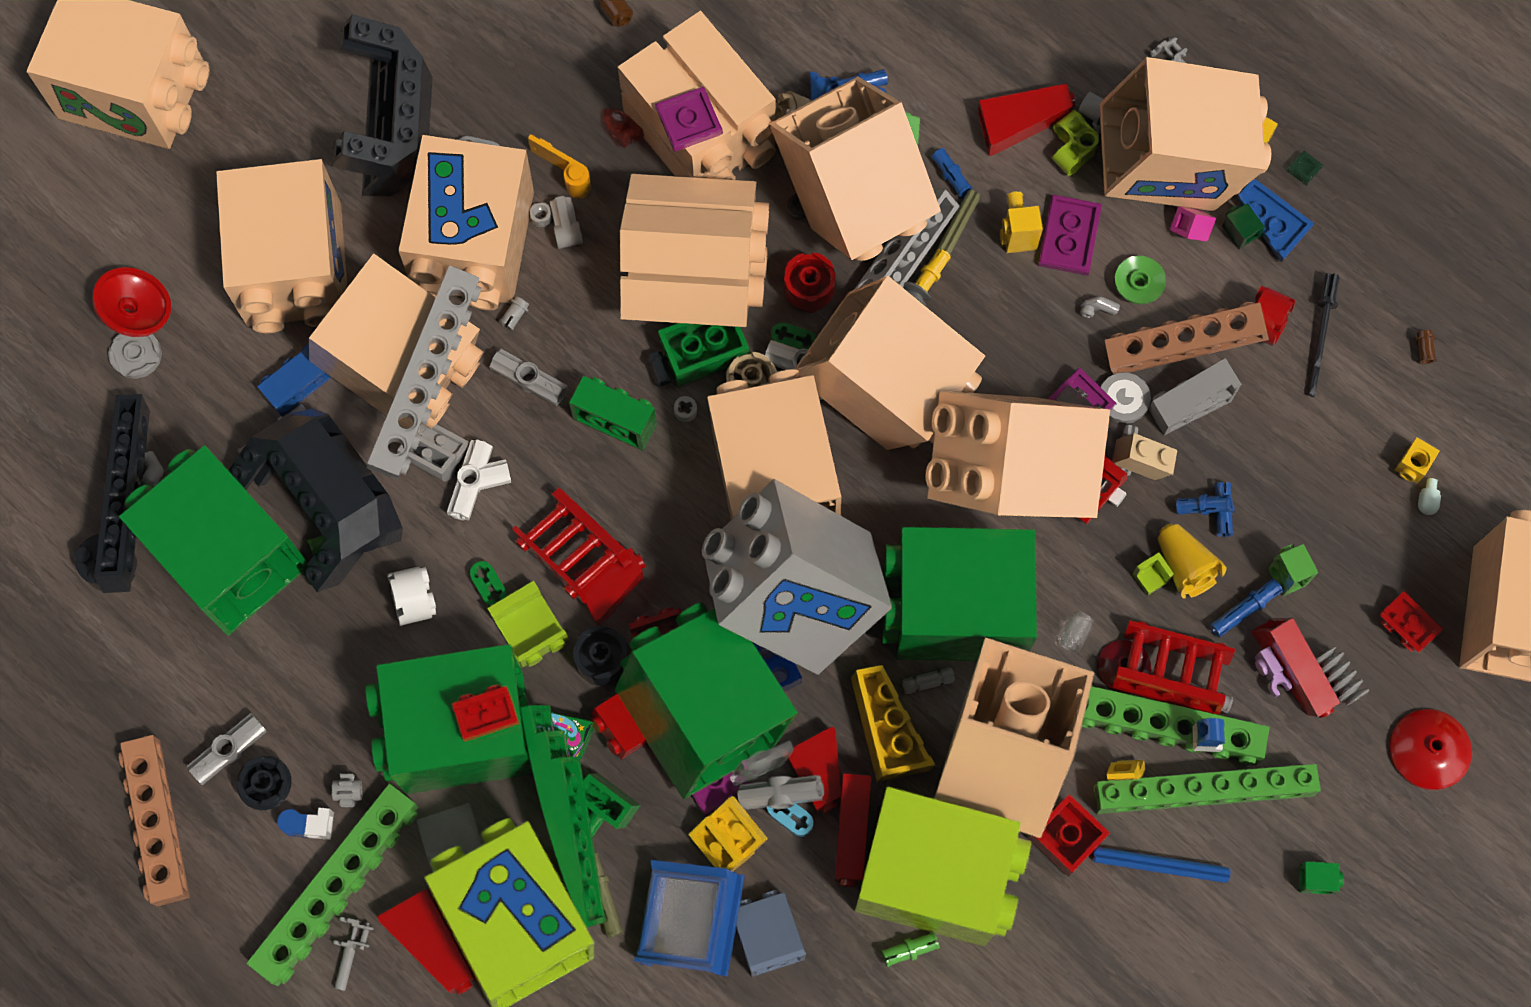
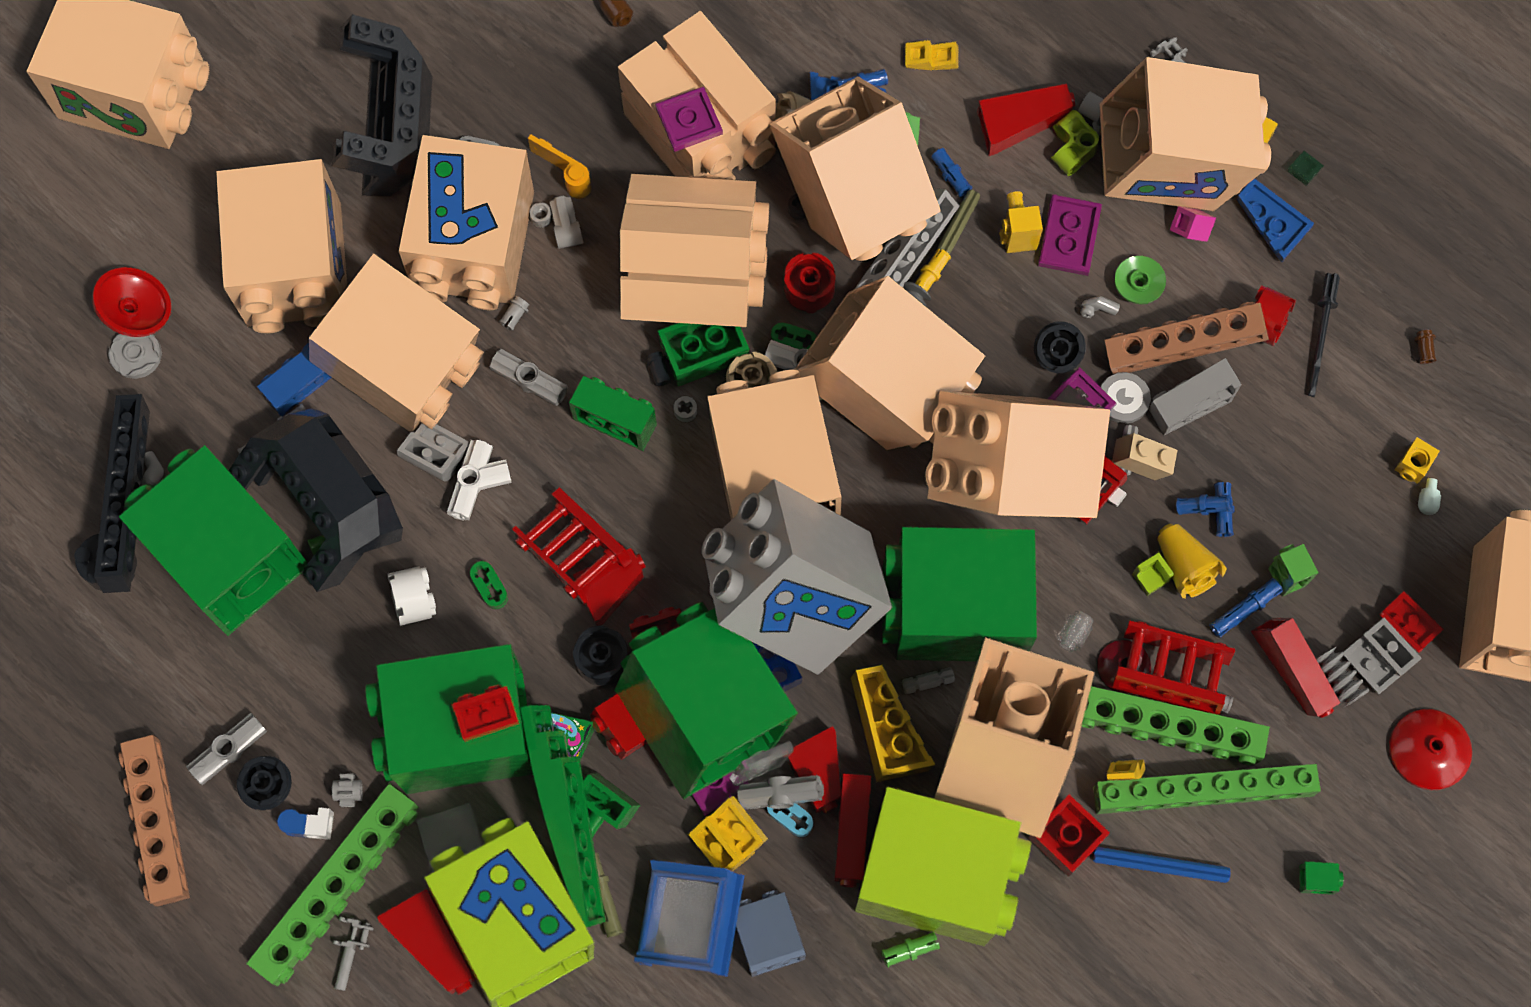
(454, 283): light grey brick -> none
(528, 625): lime panel -> none
(622, 127): clear red plate -> none
(931, 57): none -> yellow slope
(1059, 347): none -> black cone
(1208, 735): blue leg -> none
(1242, 225): dark green brick -> none
(1270, 667): lavender plate -> none
(1381, 656): none -> light grey brick

